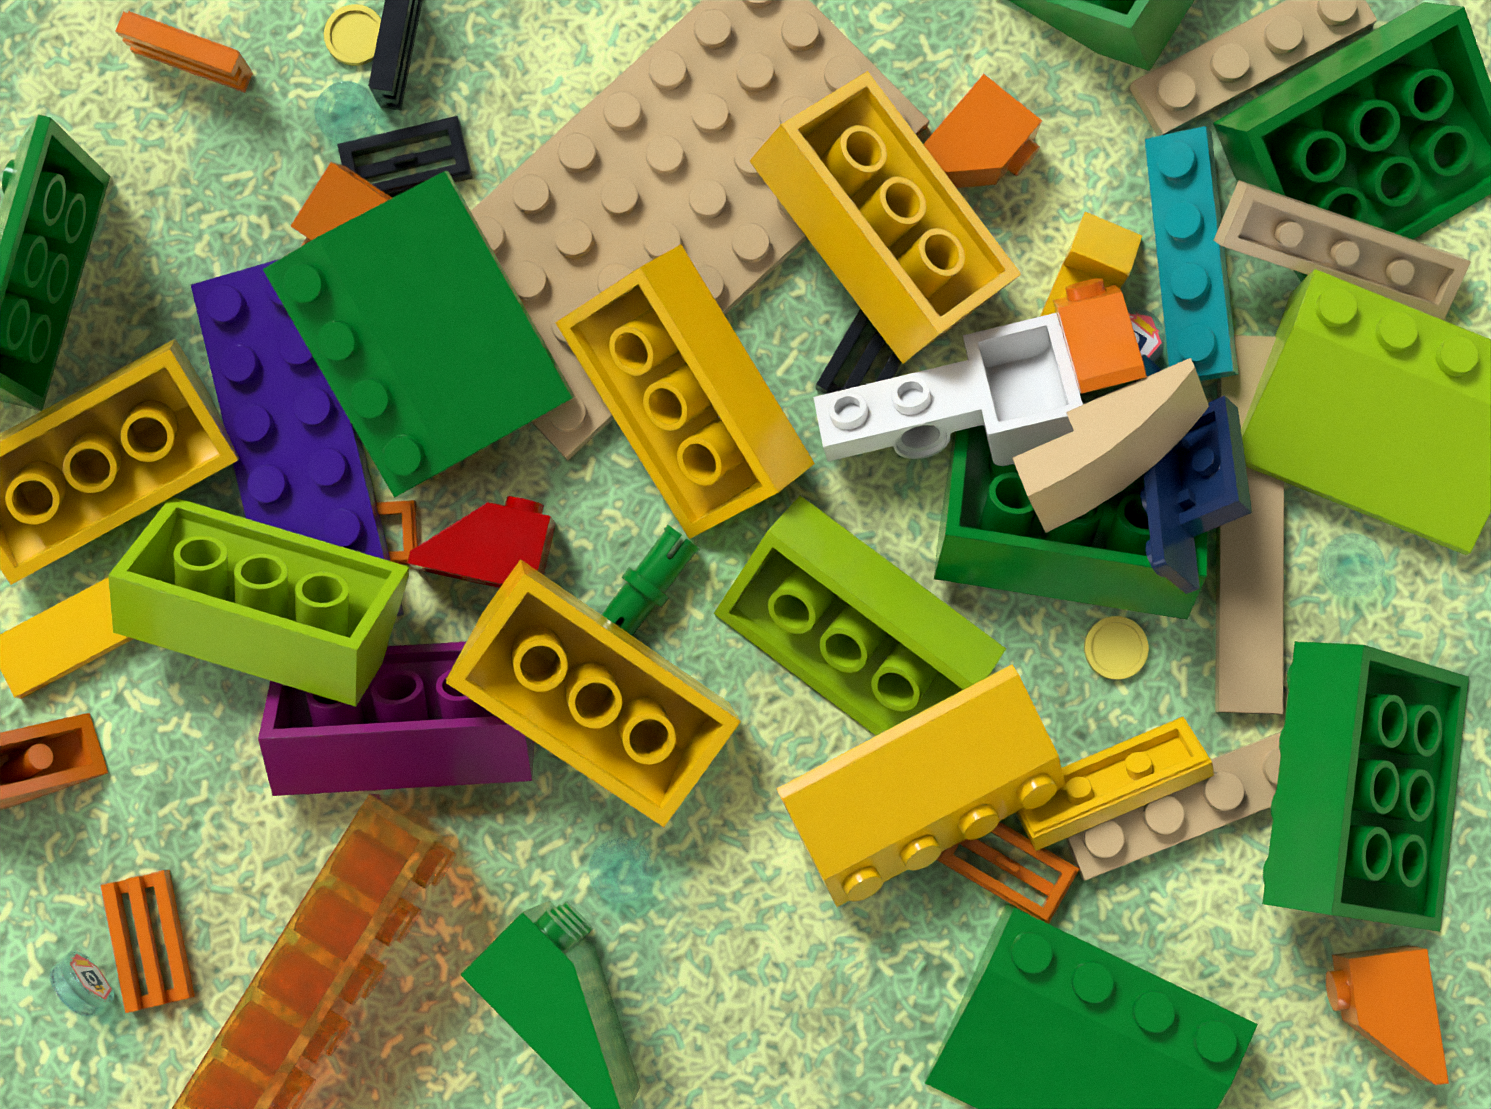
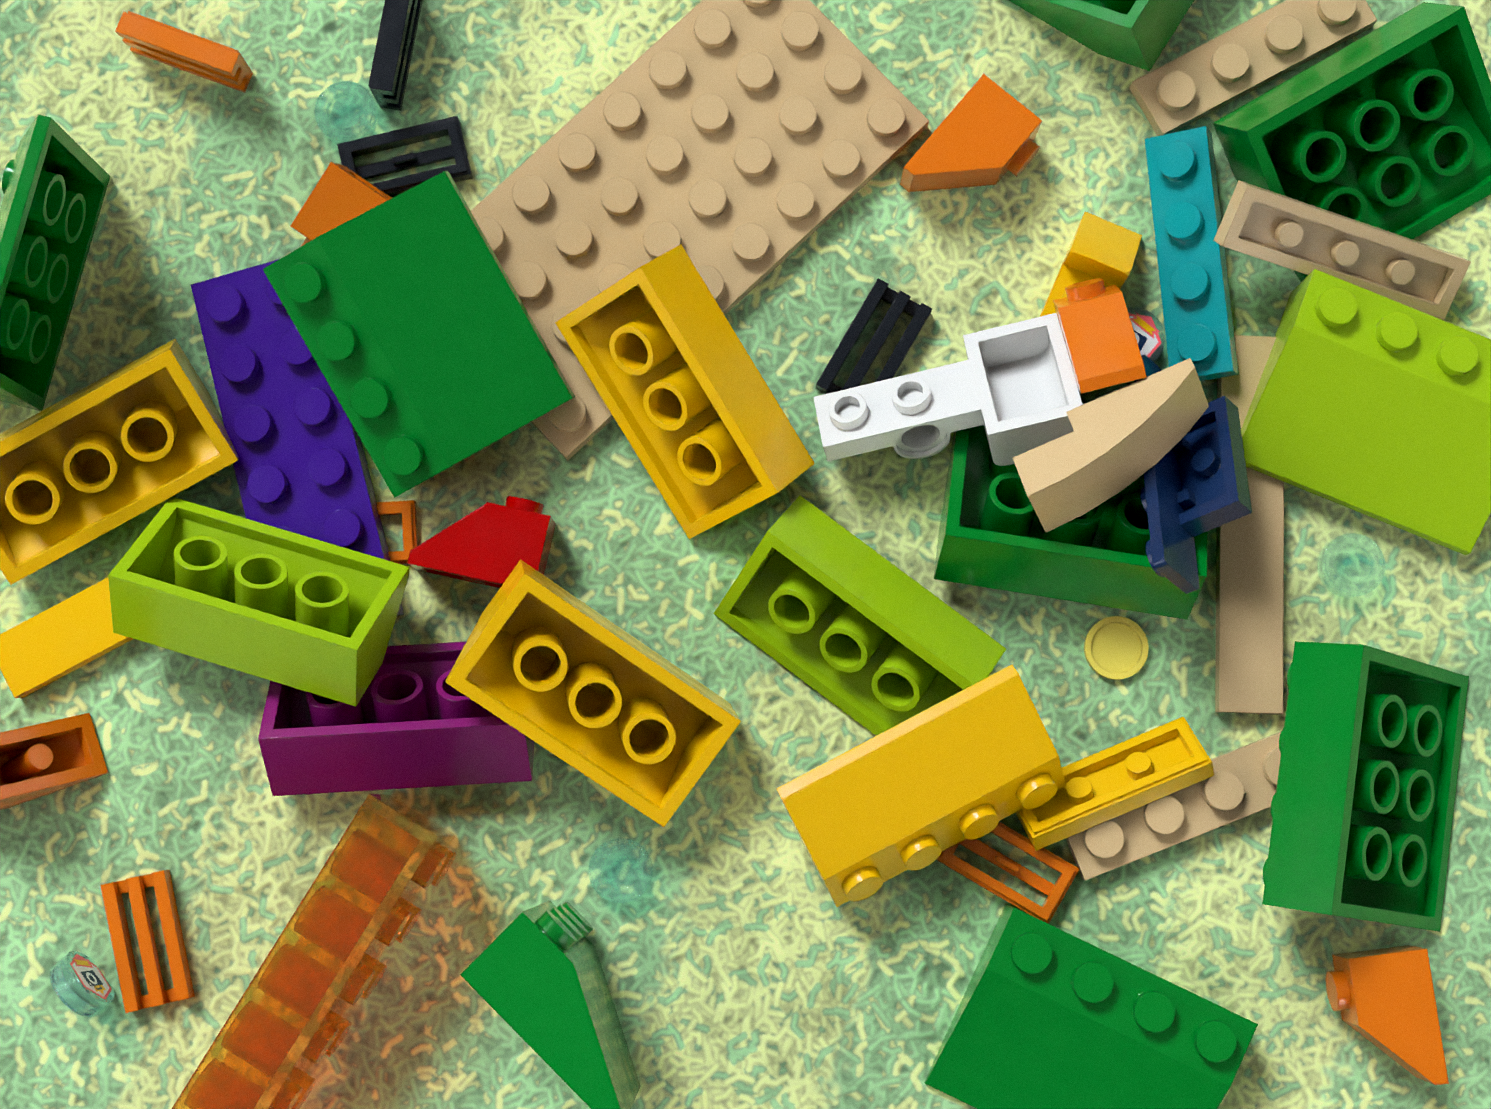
(352, 34): light yellow piece -> none
(649, 581): green pin -> none
(883, 215): yellow slope -> none

